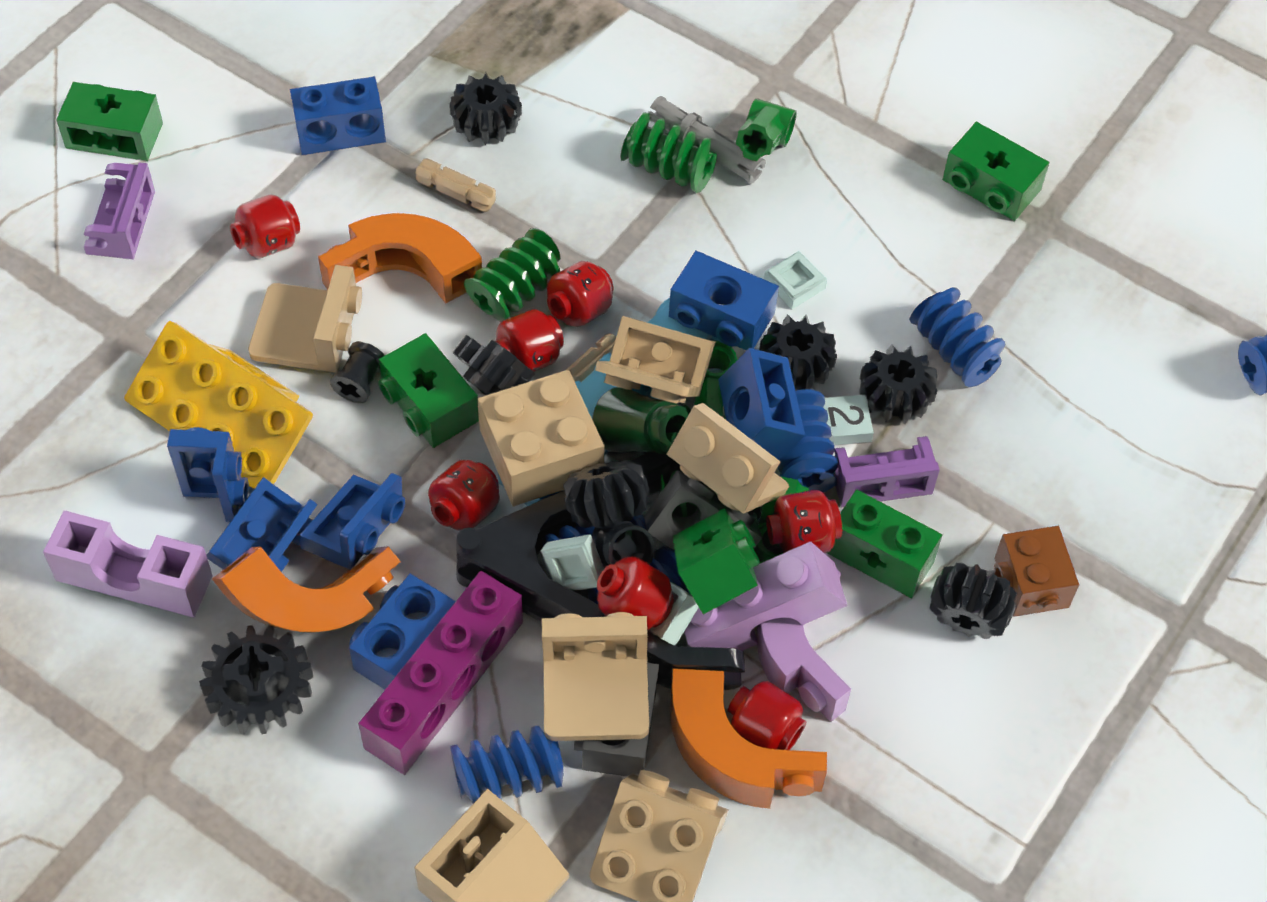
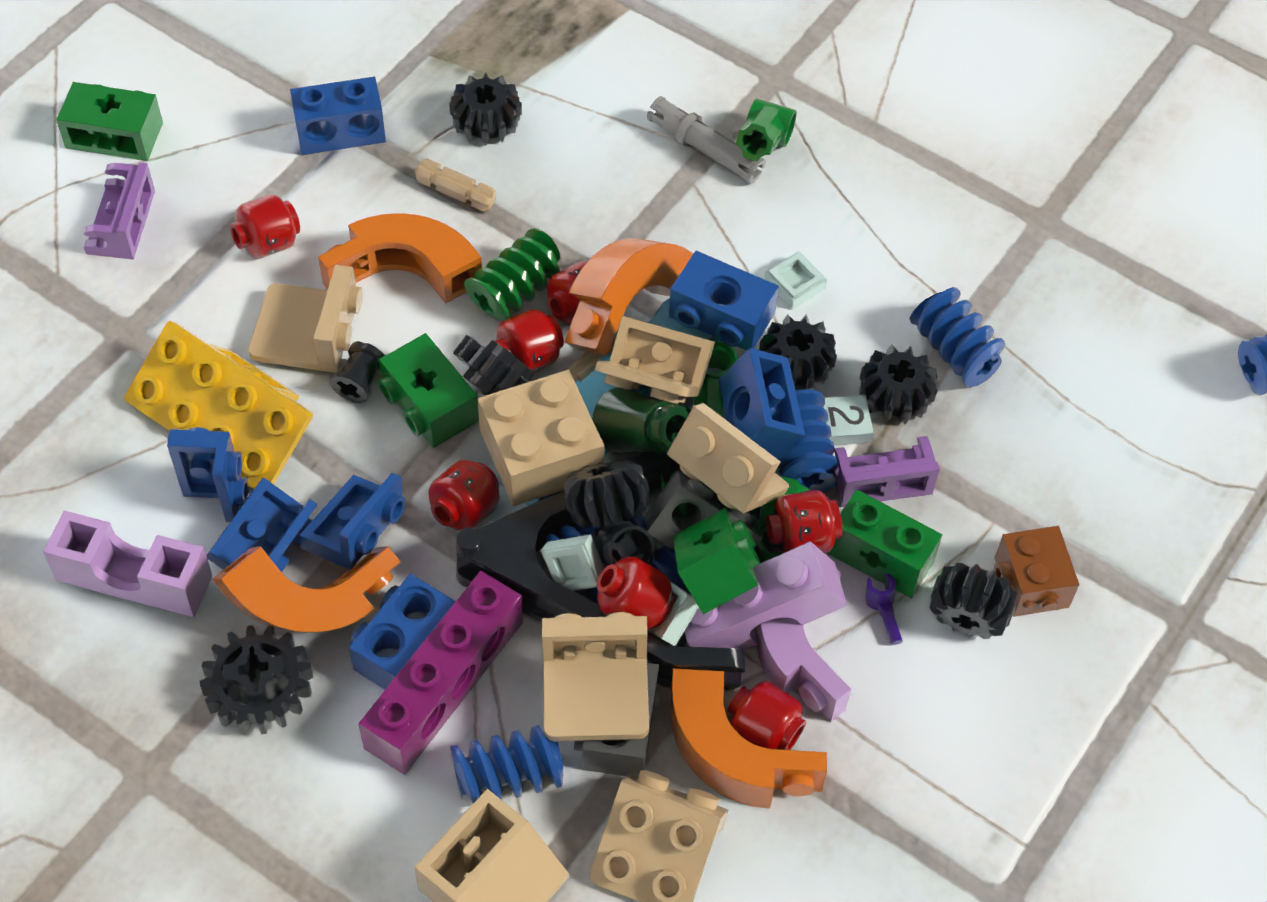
(612, 281): none -> orange arch
(668, 153): green piece -> none
(882, 602): none -> dark purple hand
(995, 171): green brick -> none

